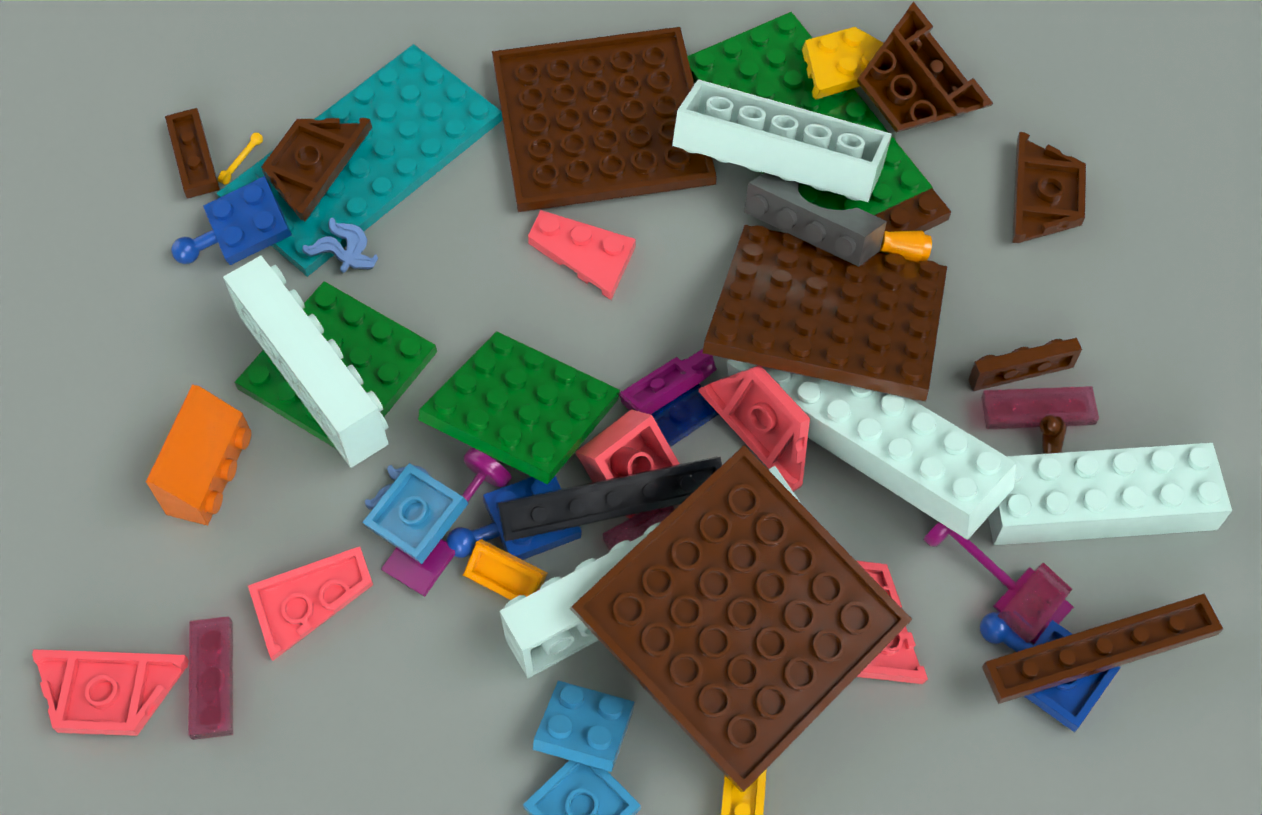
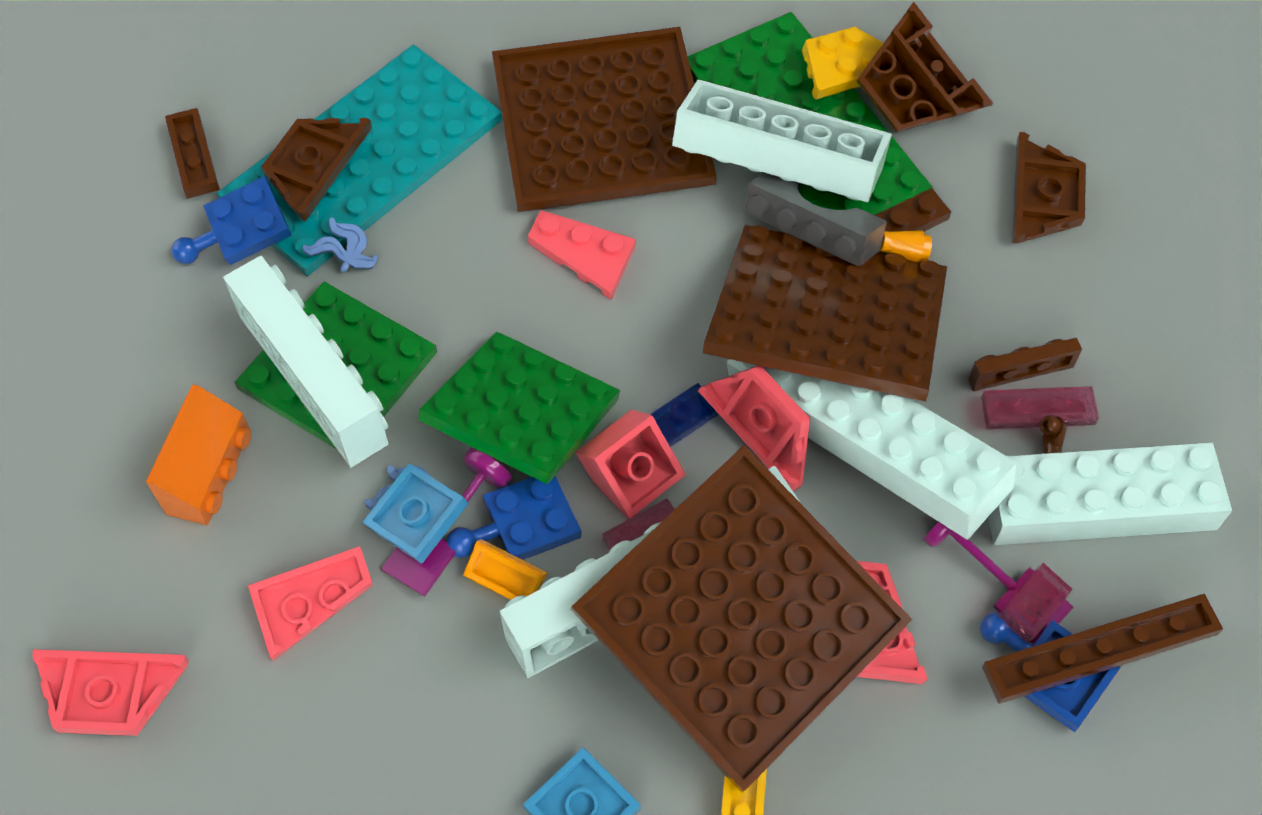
(210, 678): clear pink plate -> none
(225, 176): yellow hinge -> none
(584, 726): dark azure plate -> none
(603, 499): black tile -> none
(667, 383): magenta hinge -> none

